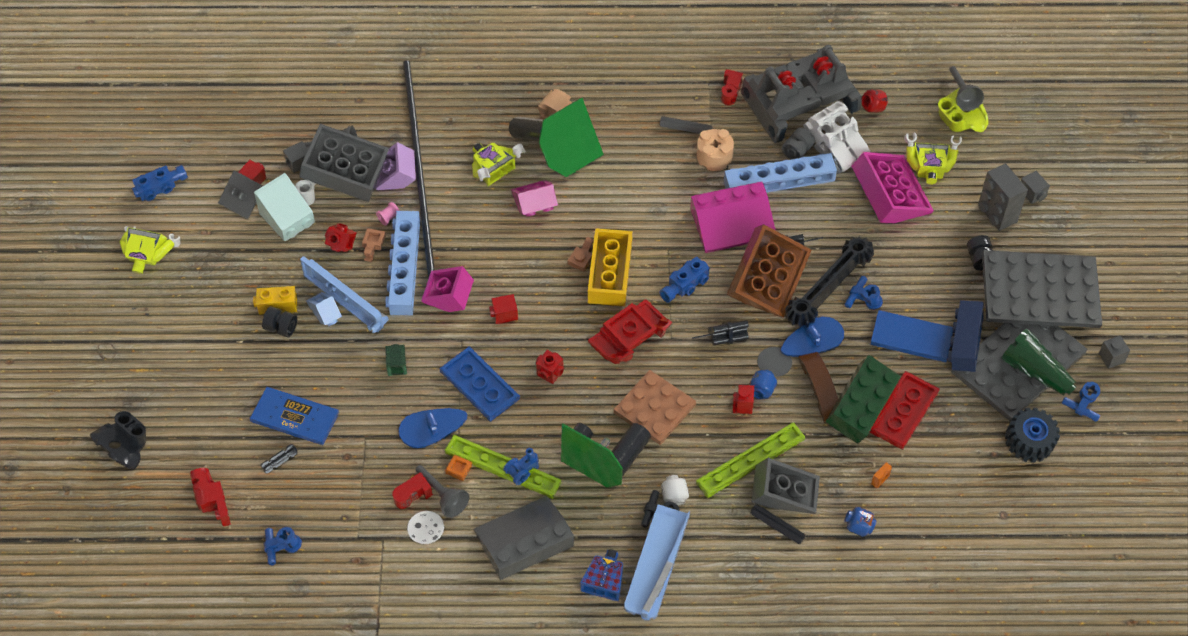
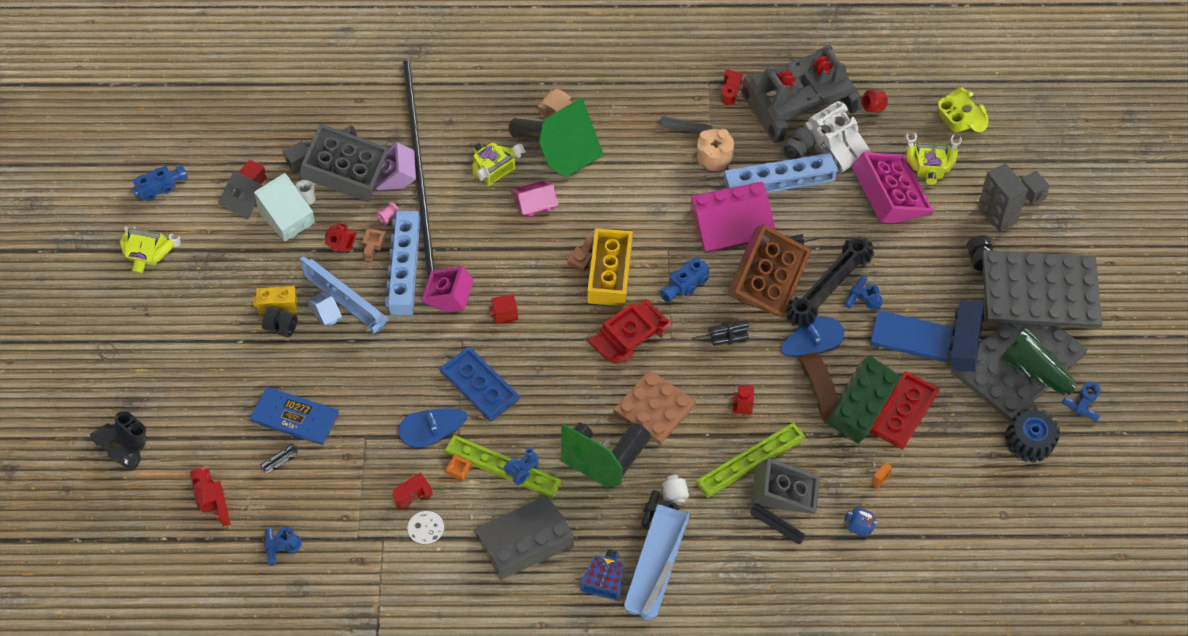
(396, 360): clear green brick -> none
(452, 500): dark grey piece -> none
(549, 366): red brick -> none
(764, 384): blue head -> none
(774, 361): dark grey sticker -> none
(968, 96): dark grey piece -> none
(1114, 352): dark grey brick -> none

